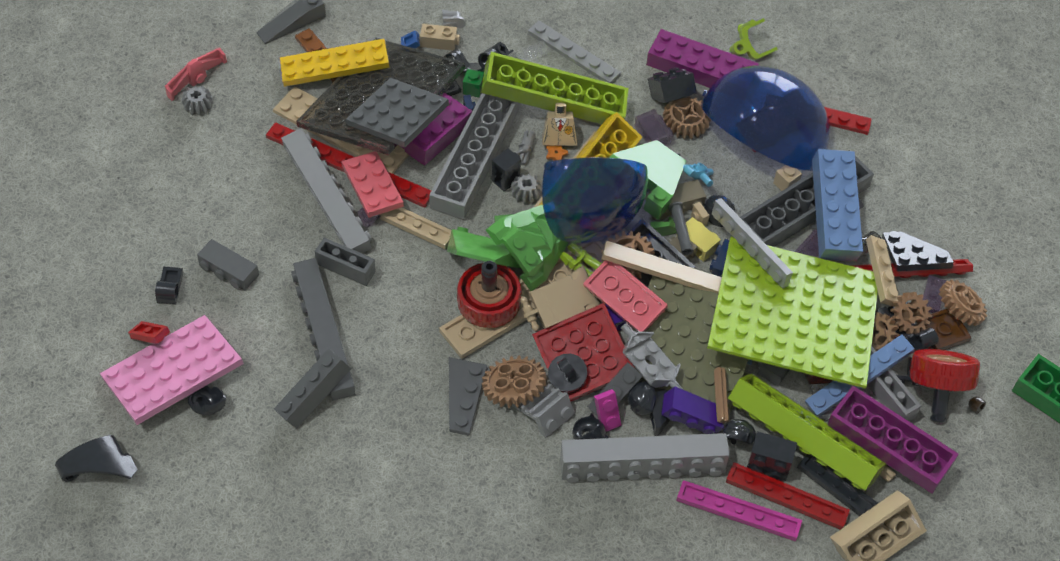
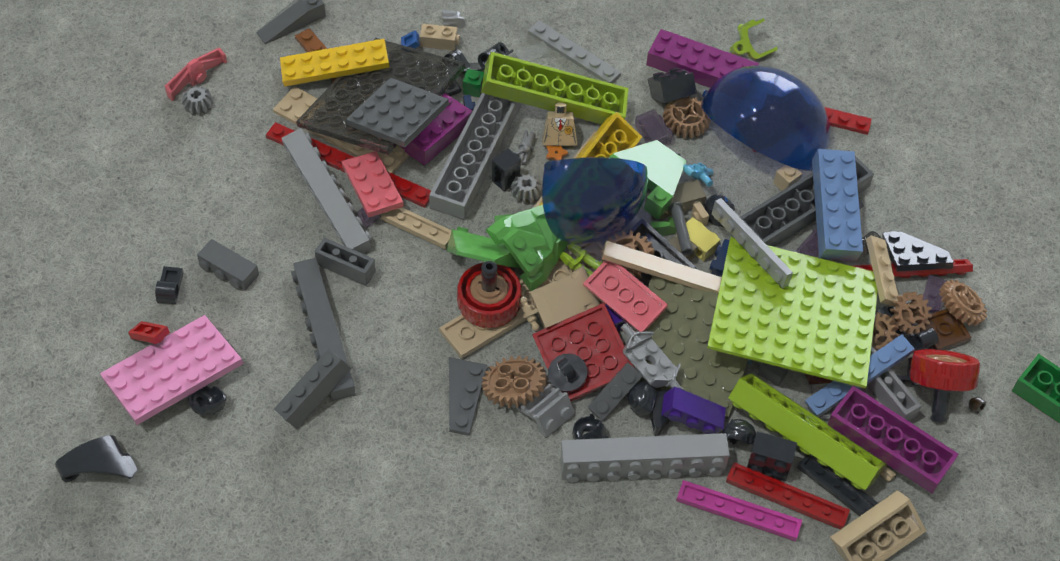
(608, 410): dark pink plate -> none
(721, 395): medium nougat axle -> none

